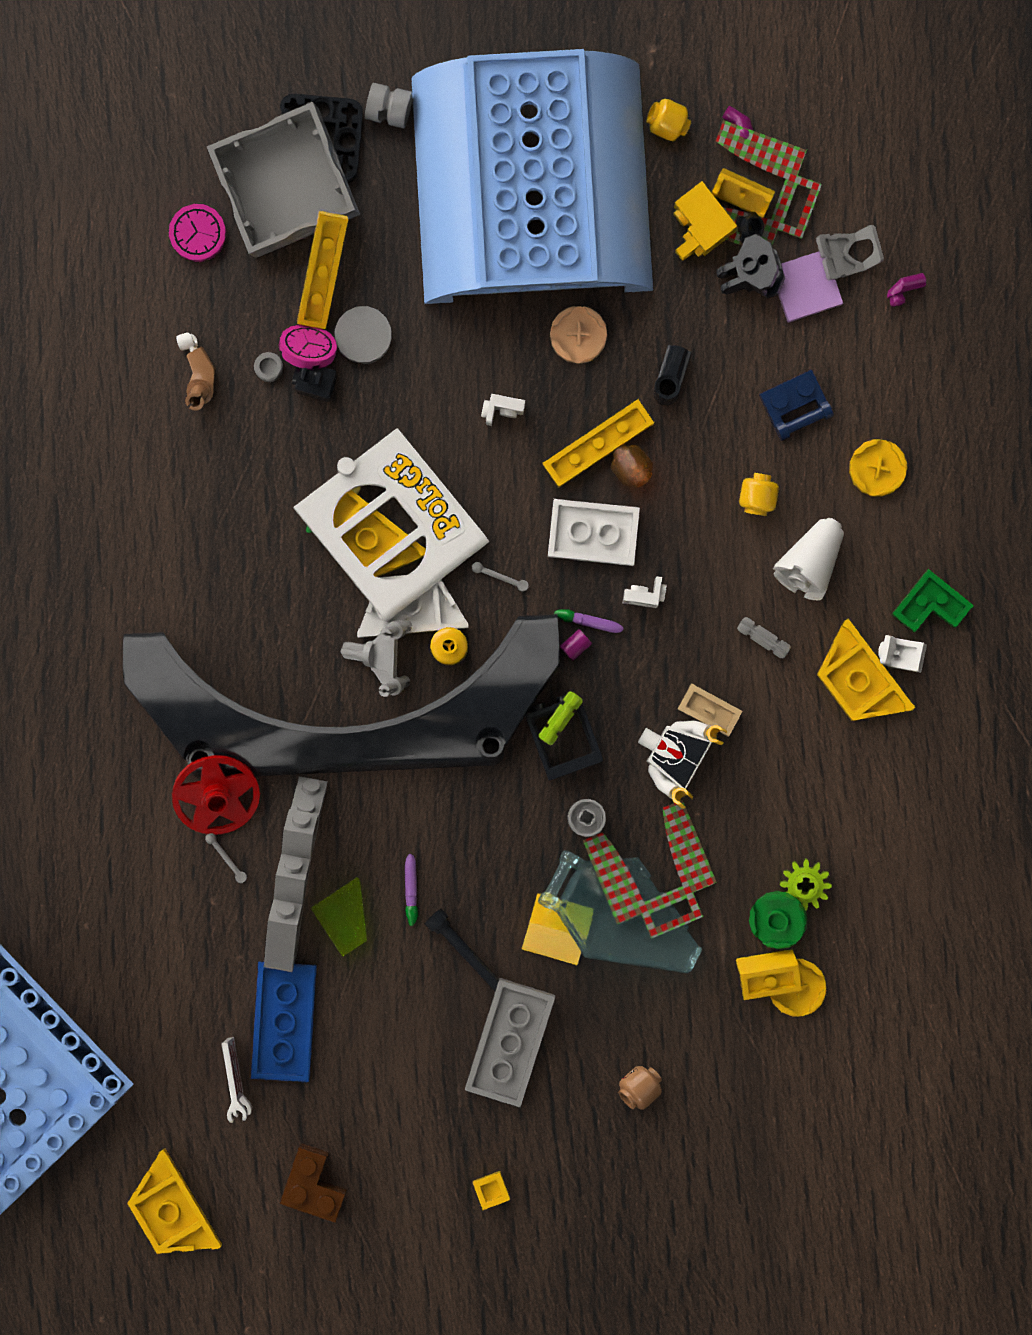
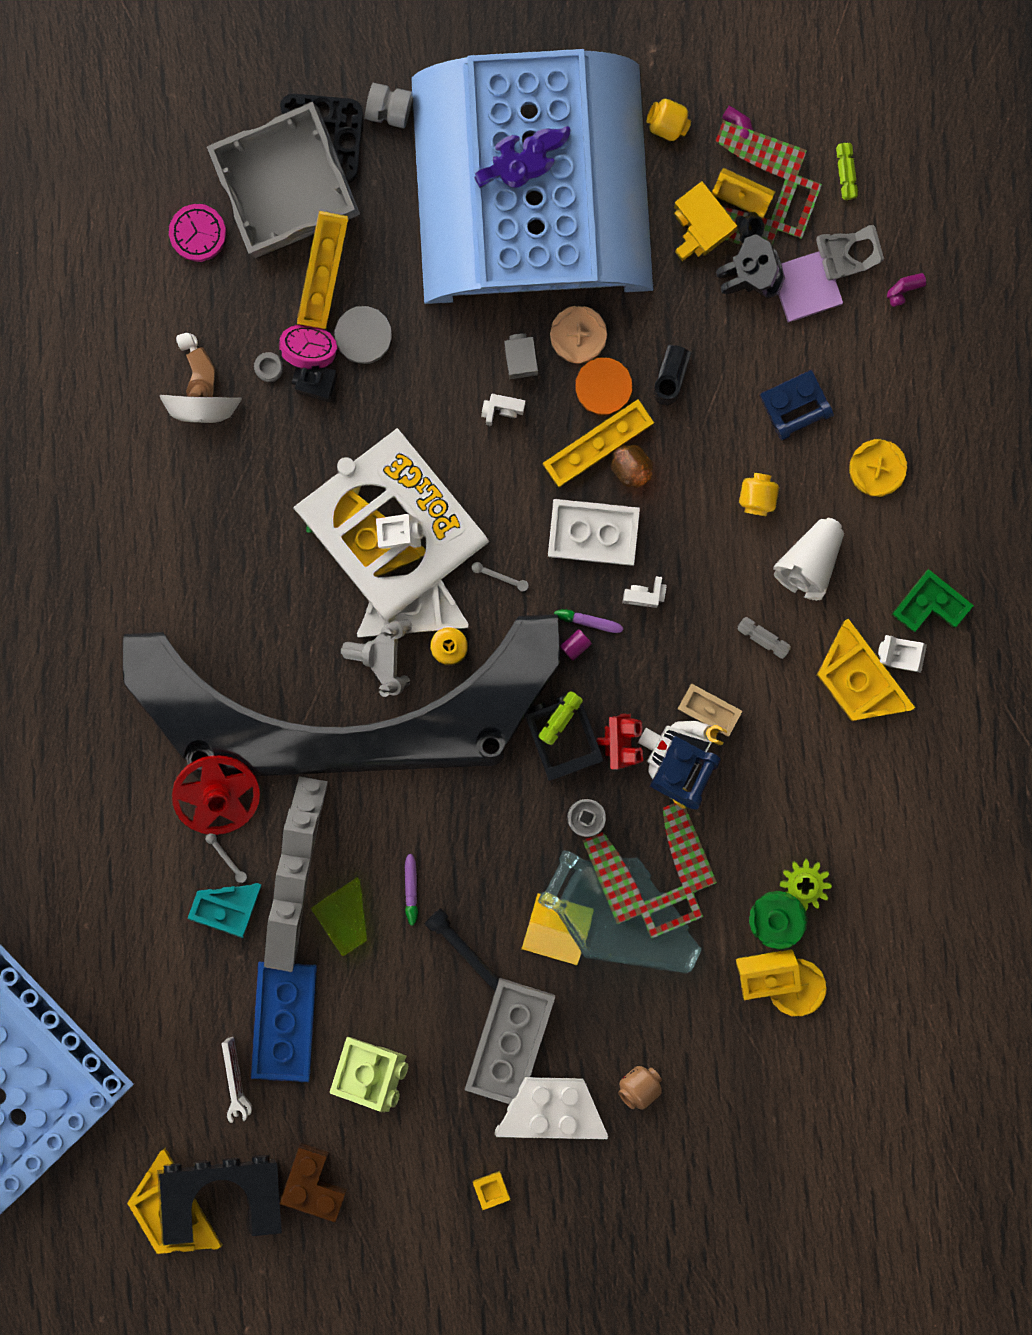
(180, 1185): none -> black arch
(196, 408): none -> white piece
(225, 908): none -> teal wing
(369, 1075): none -> yellowish green plate
(399, 531): none -> white bracket
(518, 168): none -> dark purple piece
(520, 356): none -> light grey brick
(552, 1111): none -> white wing
(603, 386): none -> orange tile
(618, 741): none -> red hips
(676, 768): none -> dark blue plate
(847, 171): none -> lime axle

